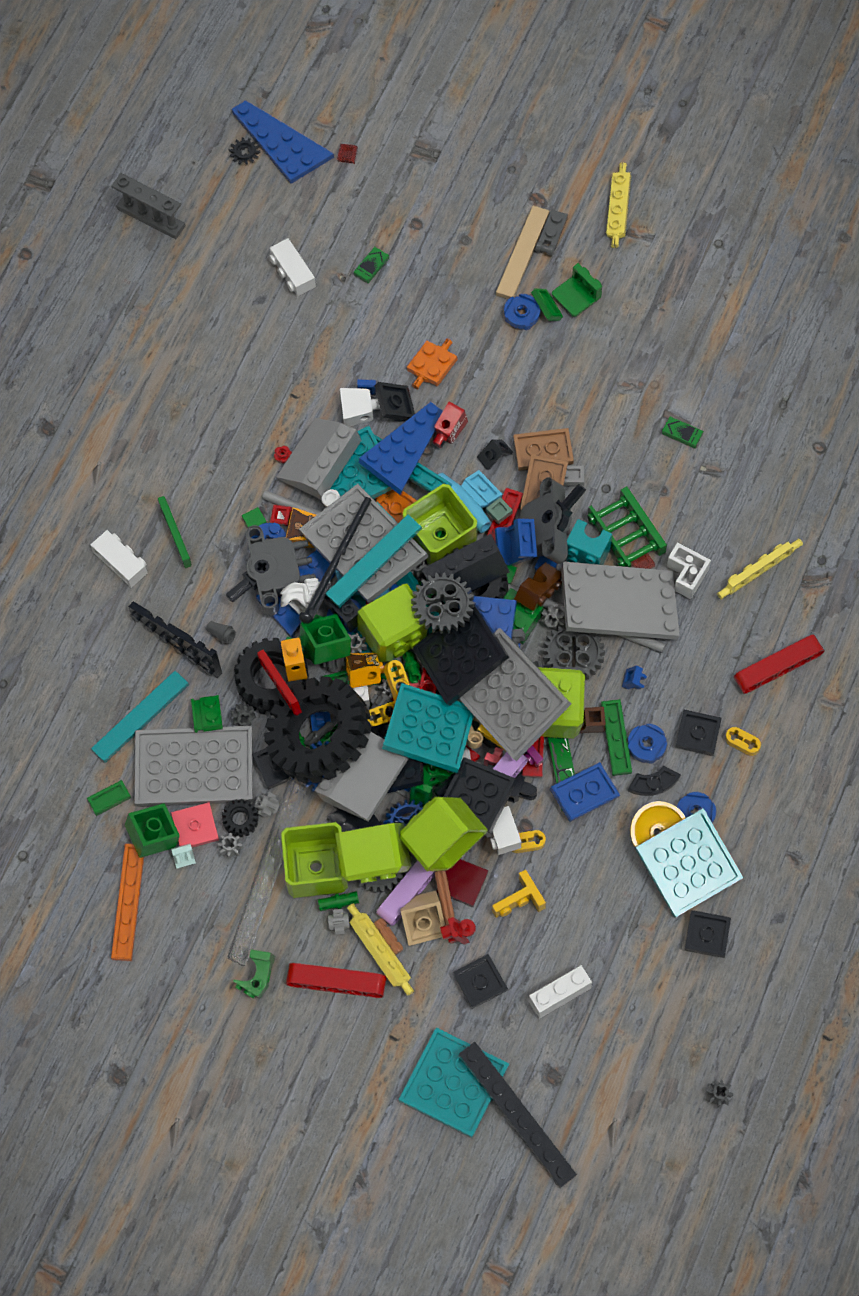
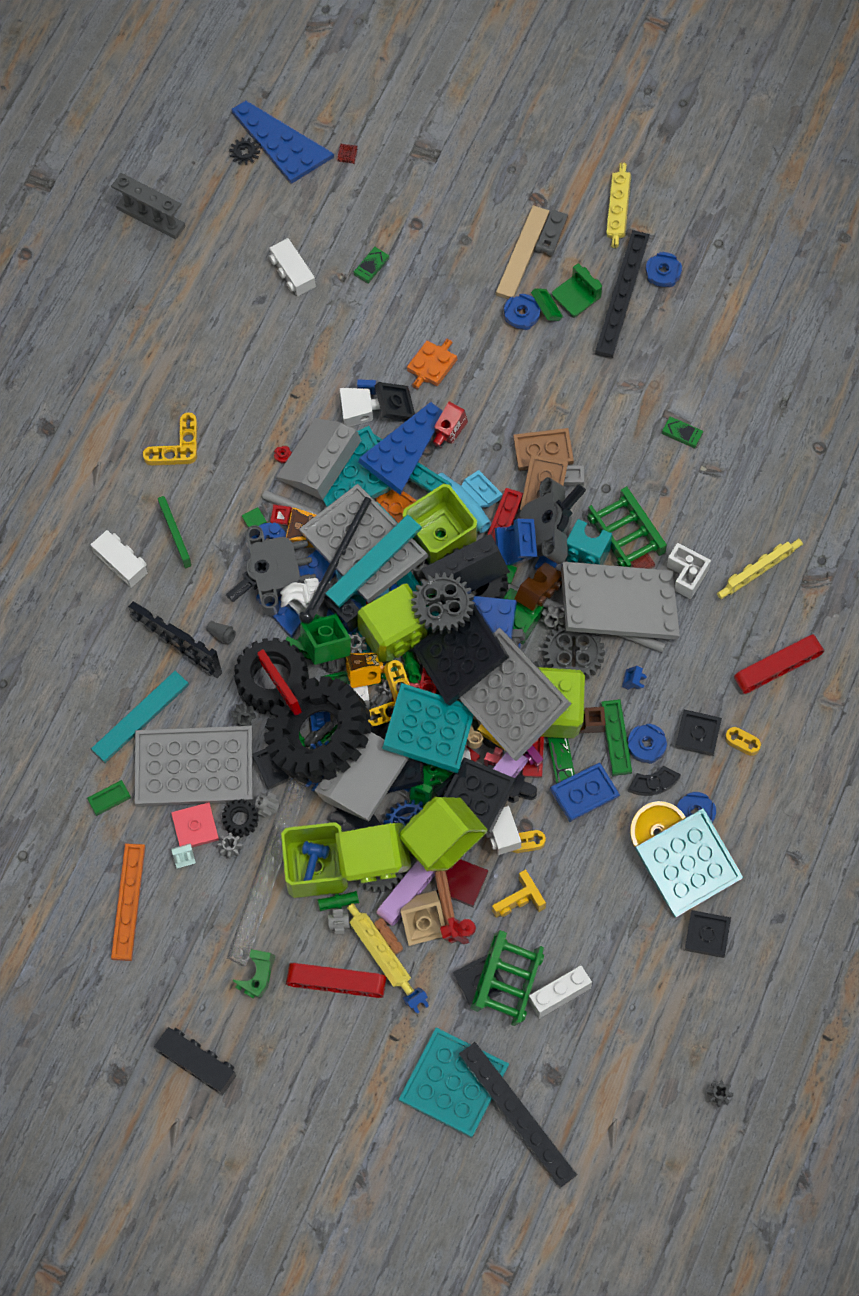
(152, 830): green brick -> none
(183, 448): none -> yellow beam
(195, 1061): none -> black brick
(207, 714): green plate -> none
(293, 657): light orange torso -> none
(314, 851): none -> blue piece
(329, 497): white tile -> none
(415, 998): none -> blue tile
(487, 981): none -> green fence
(493, 452): black bracket -> none
(499, 510): sand green plate -> none
(622, 294): none -> black plate
(659, 278): none -> blue plate

